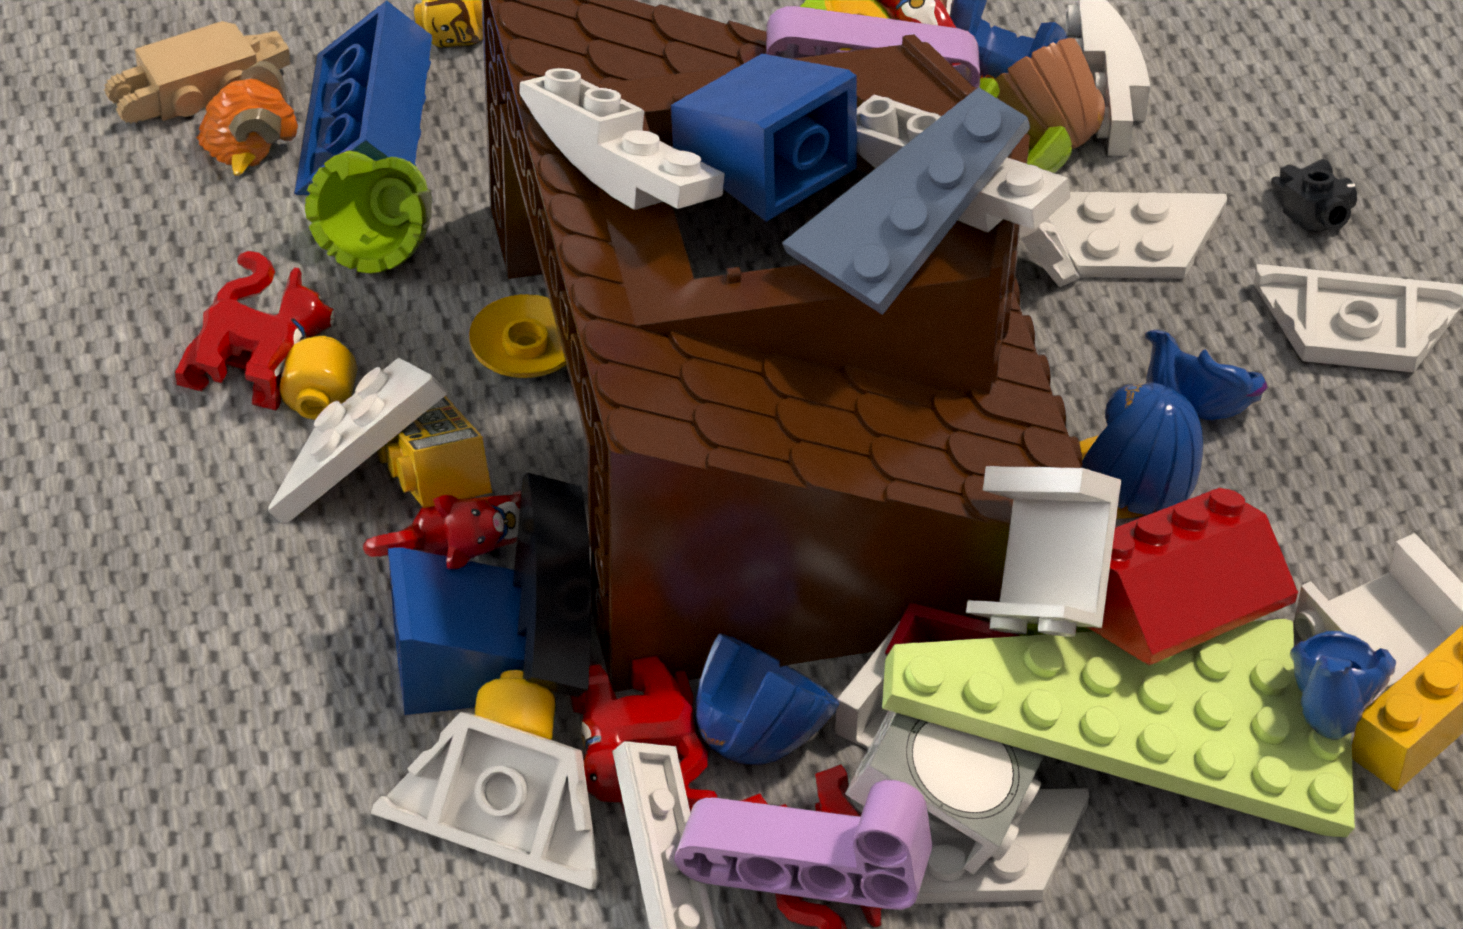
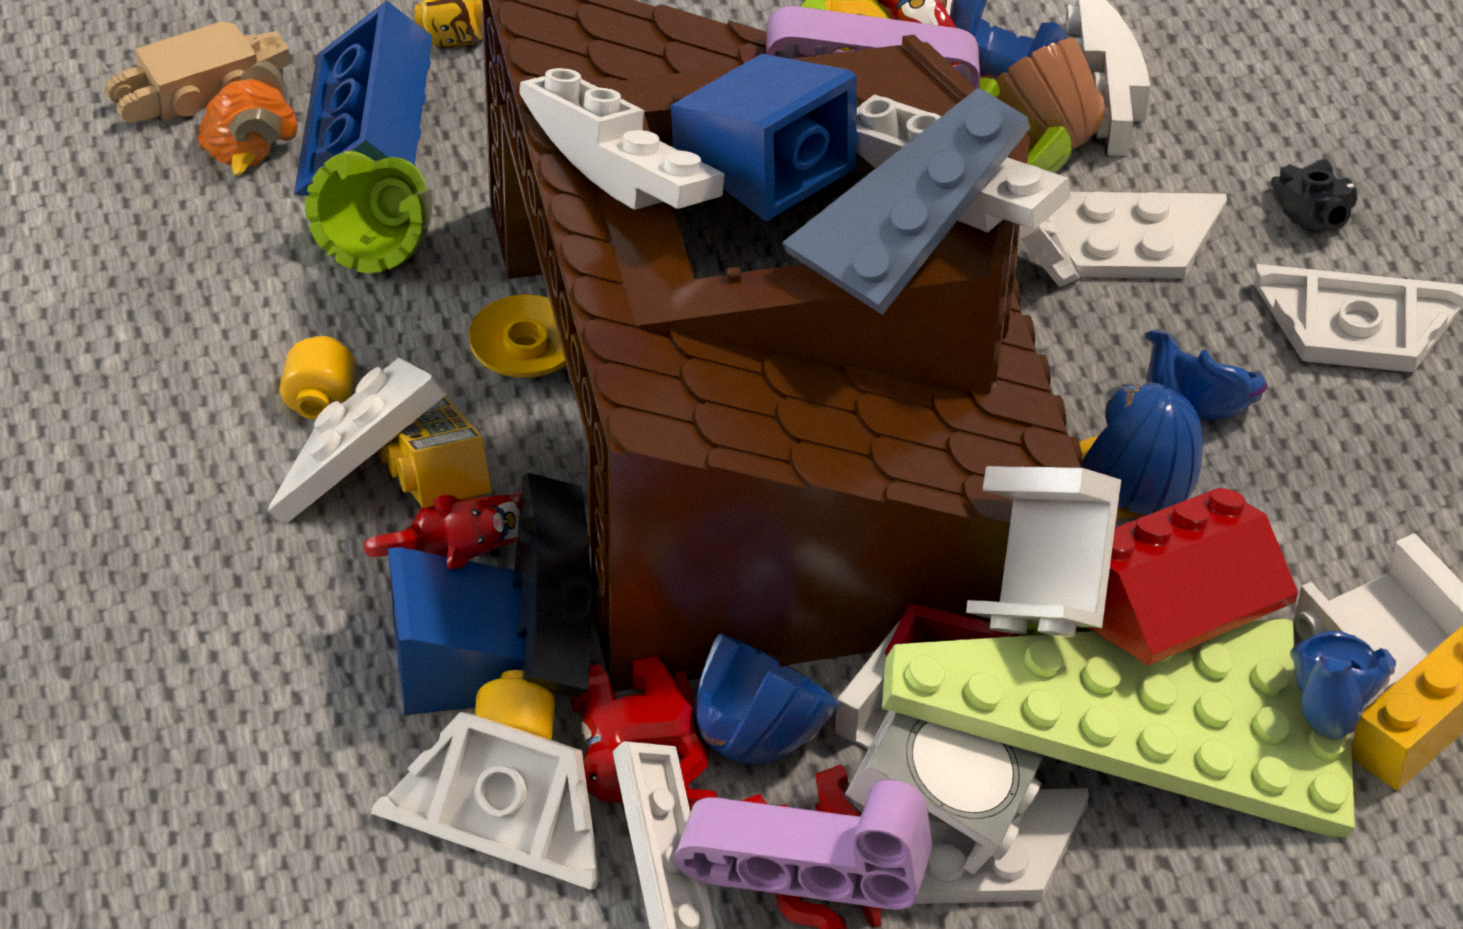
(251, 337): red animal -> none

